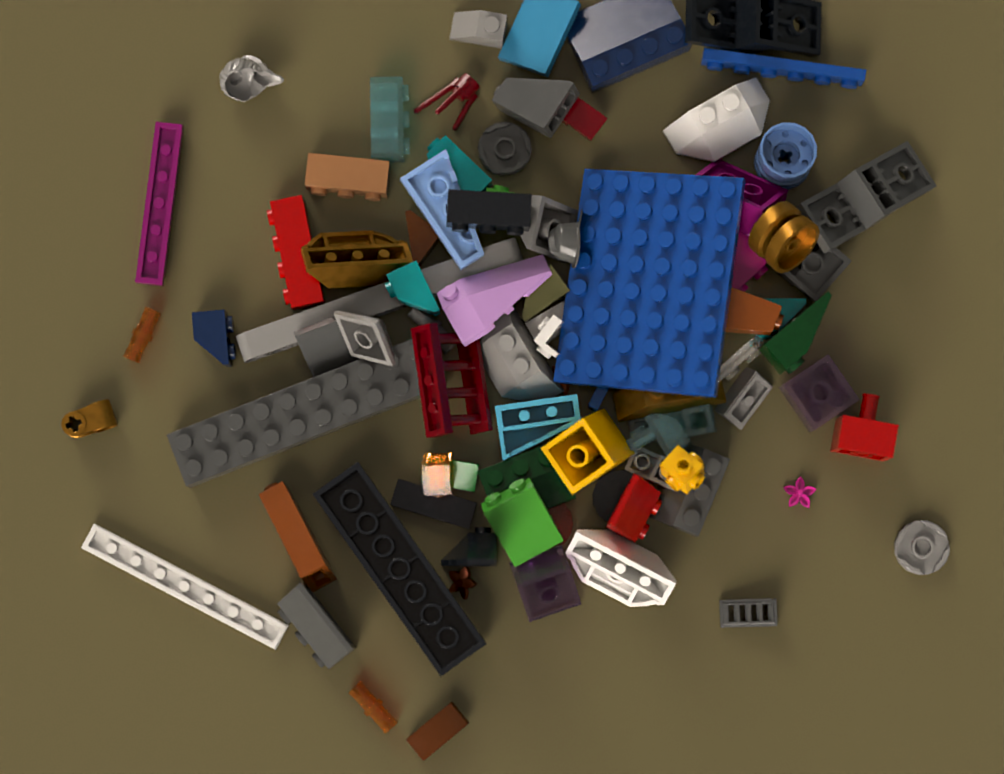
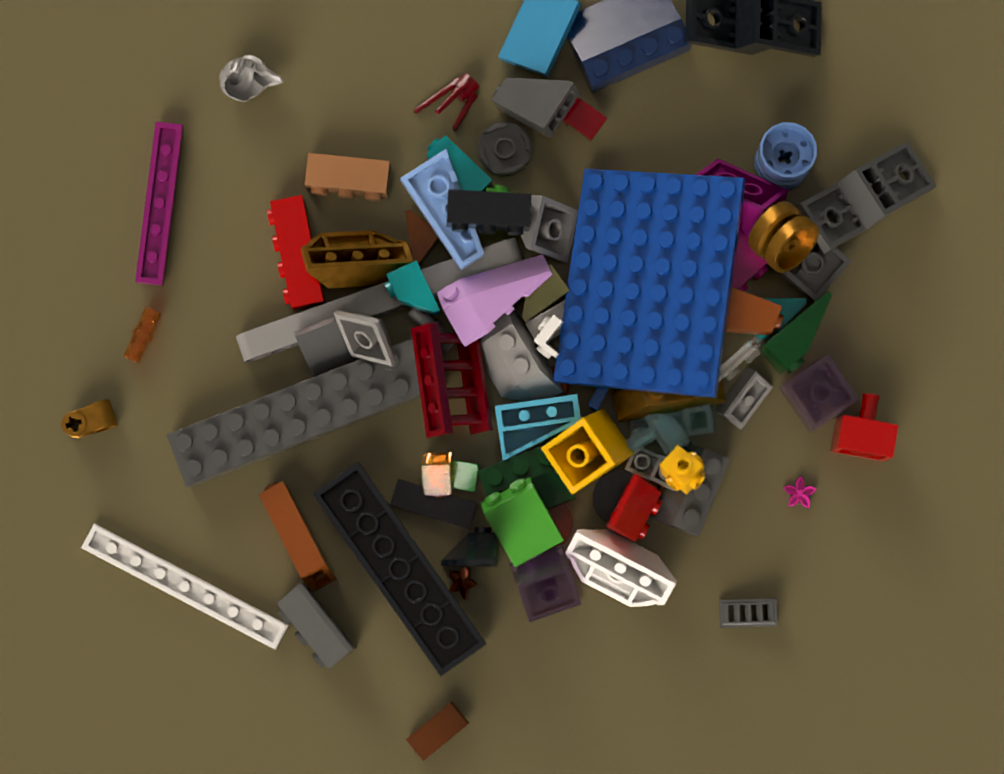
(213, 332): dark blue slope -> none
(373, 707): clear orange pin -> none
(389, 119): clear light blue brick -> none
(479, 28): light grey slope -> none
(565, 242): dark grey piece -> none
(720, 123): white wedge -> none
(773, 66): blue plate -> none
(921, 547): light grey tile -> none

